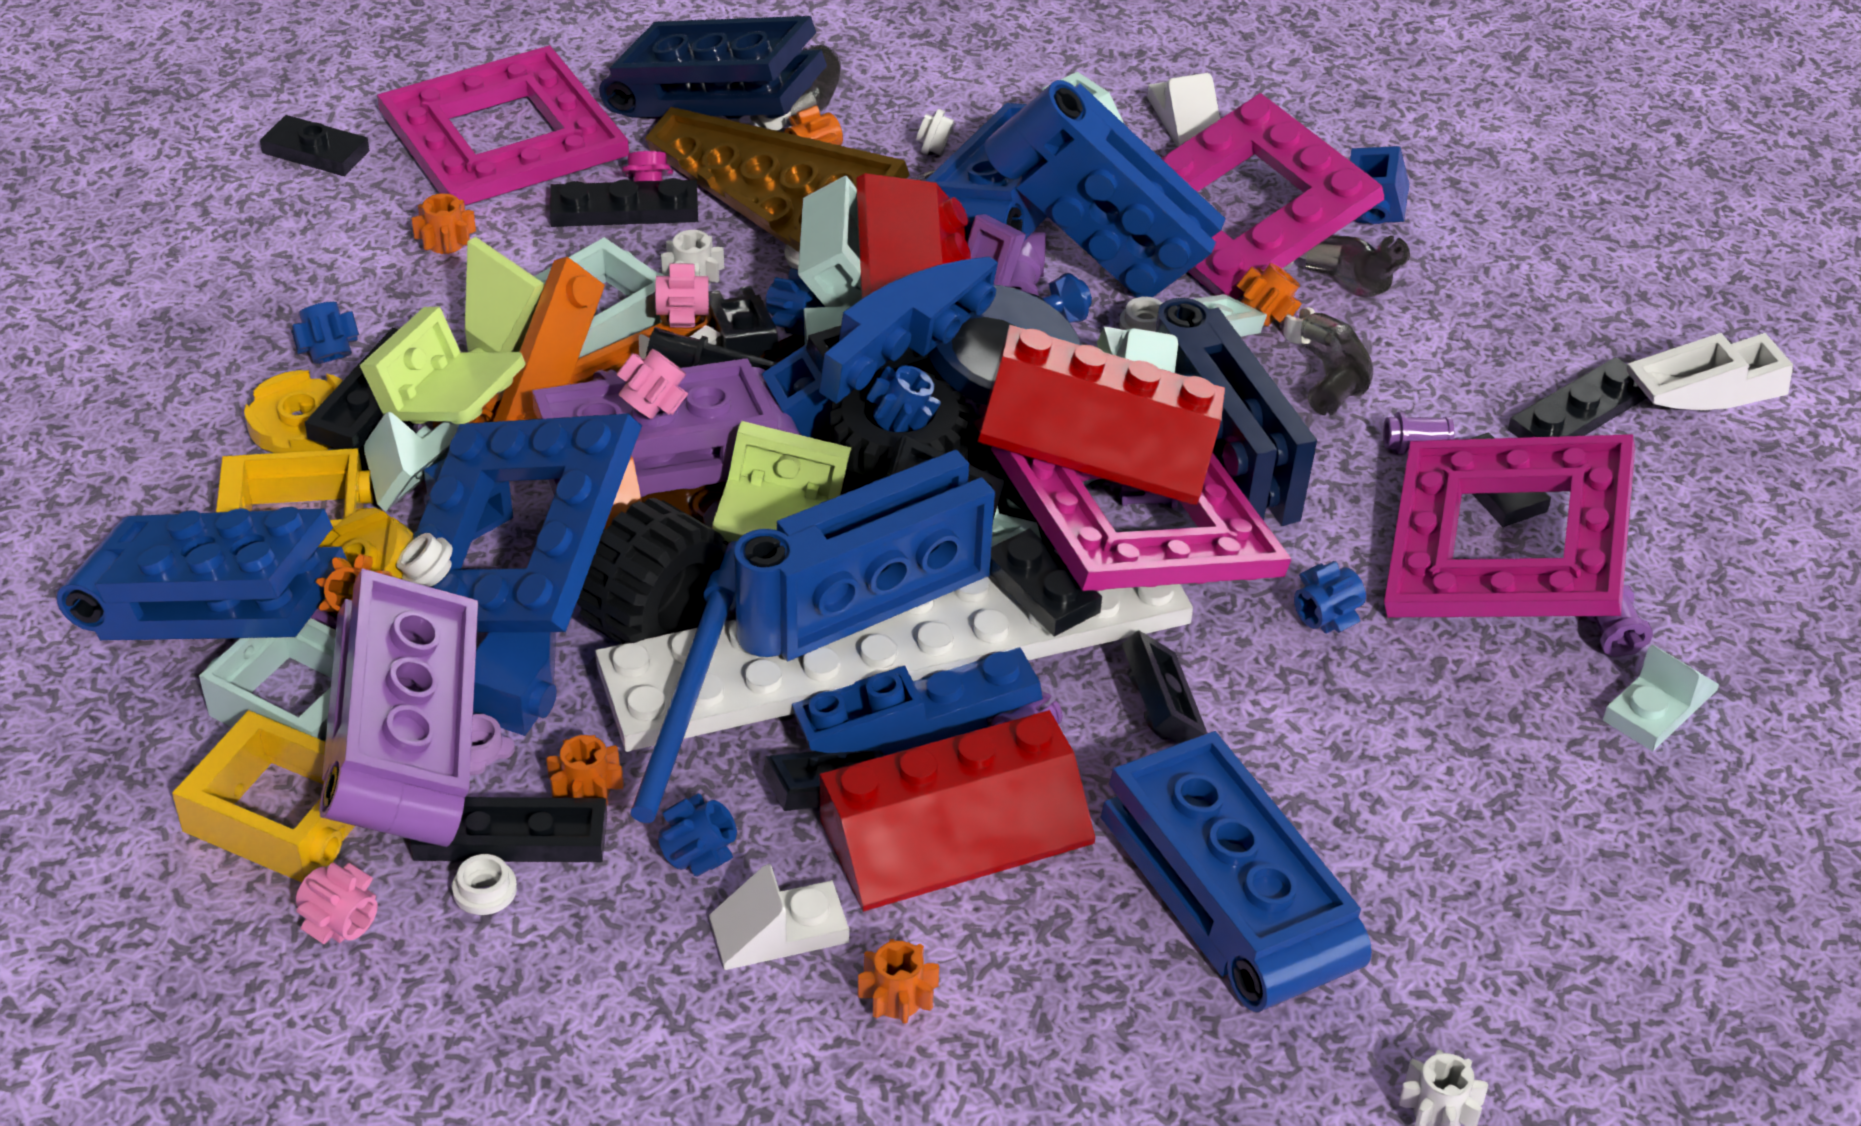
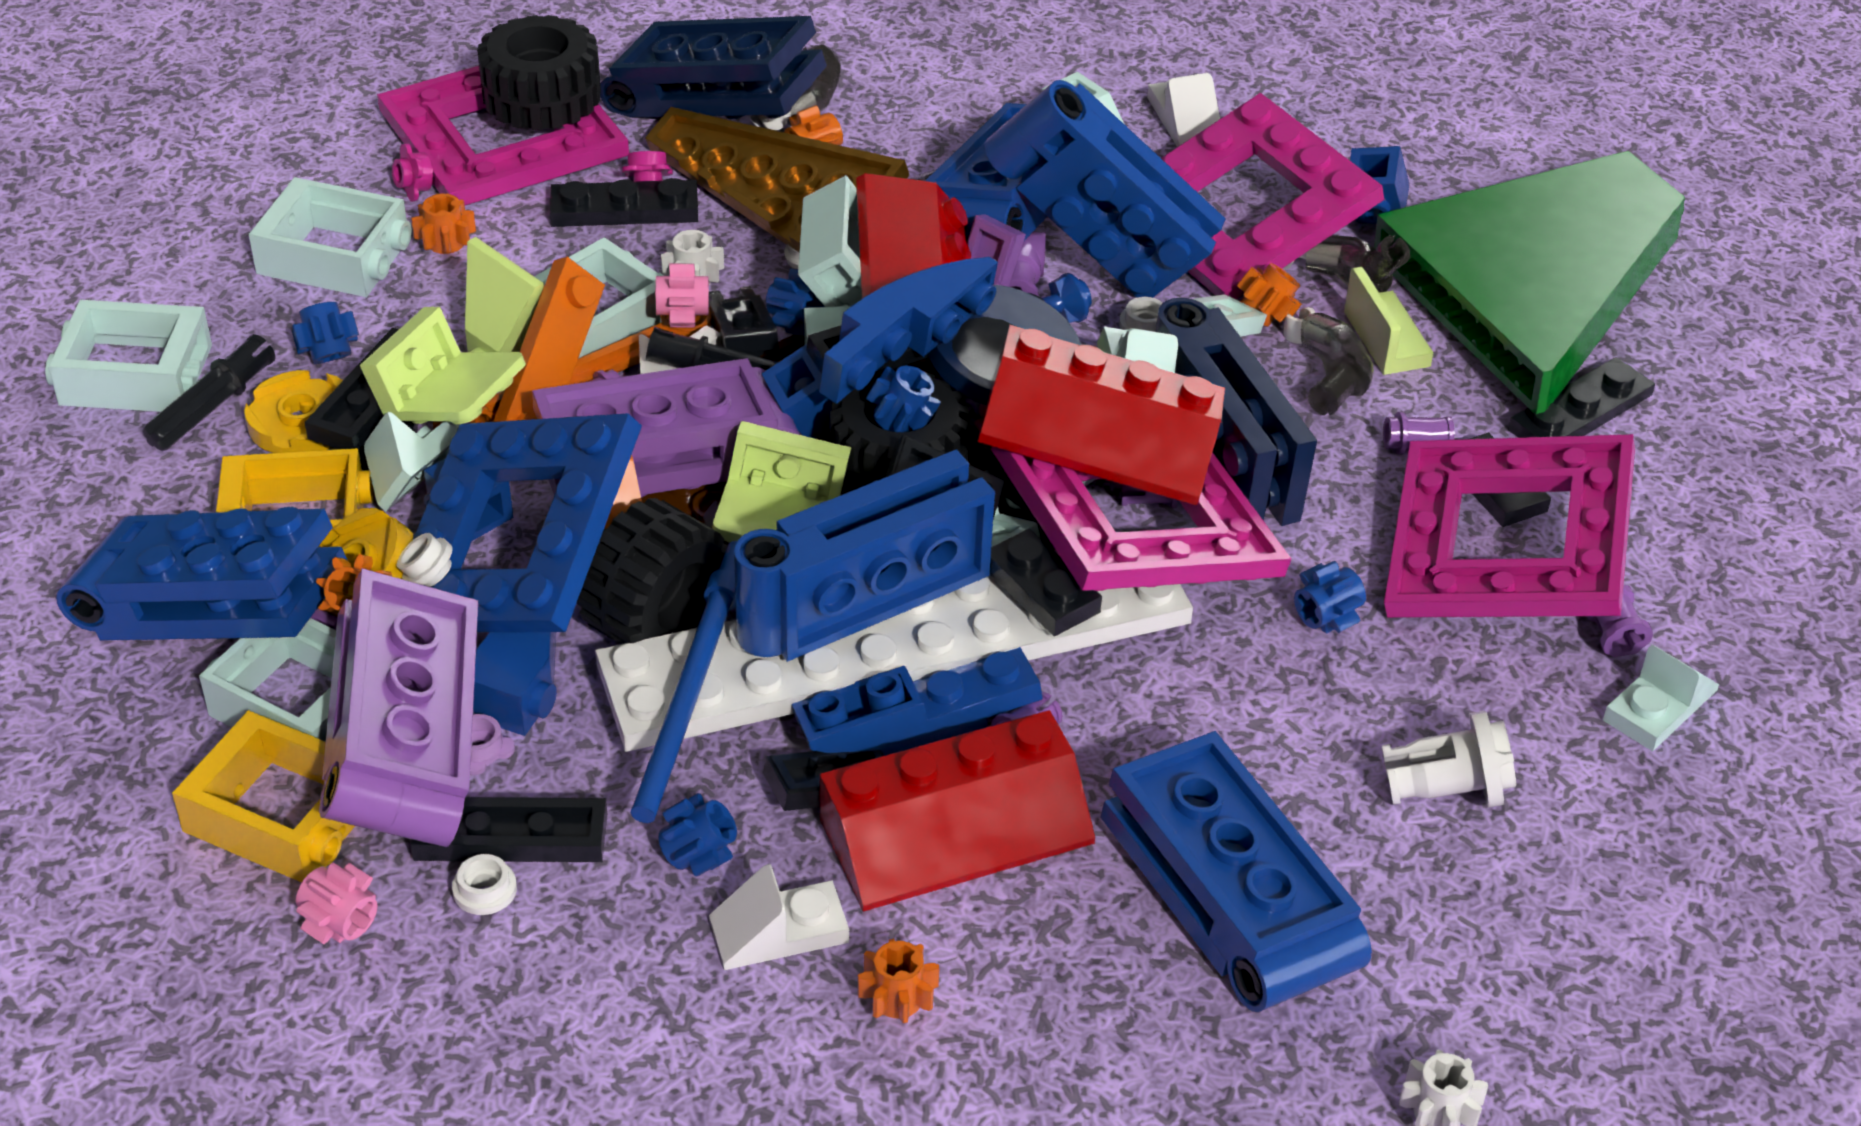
(128, 385): none -> light aqua window
(226, 378): none -> black axle
(307, 204): none -> light aqua window
(314, 145): black plate -> none
(412, 172): none -> dark pink plate
(539, 72): none -> black tyre
(585, 769): orange gear -> none
(652, 384): bright pink gear -> none
(934, 132): white plate -> none
(1163, 688): black plate -> none
(1385, 326): none -> yellowish green panel
(1453, 763): none -> white piece
(1538, 264): none -> green slope
(1714, 373): white slope -> none

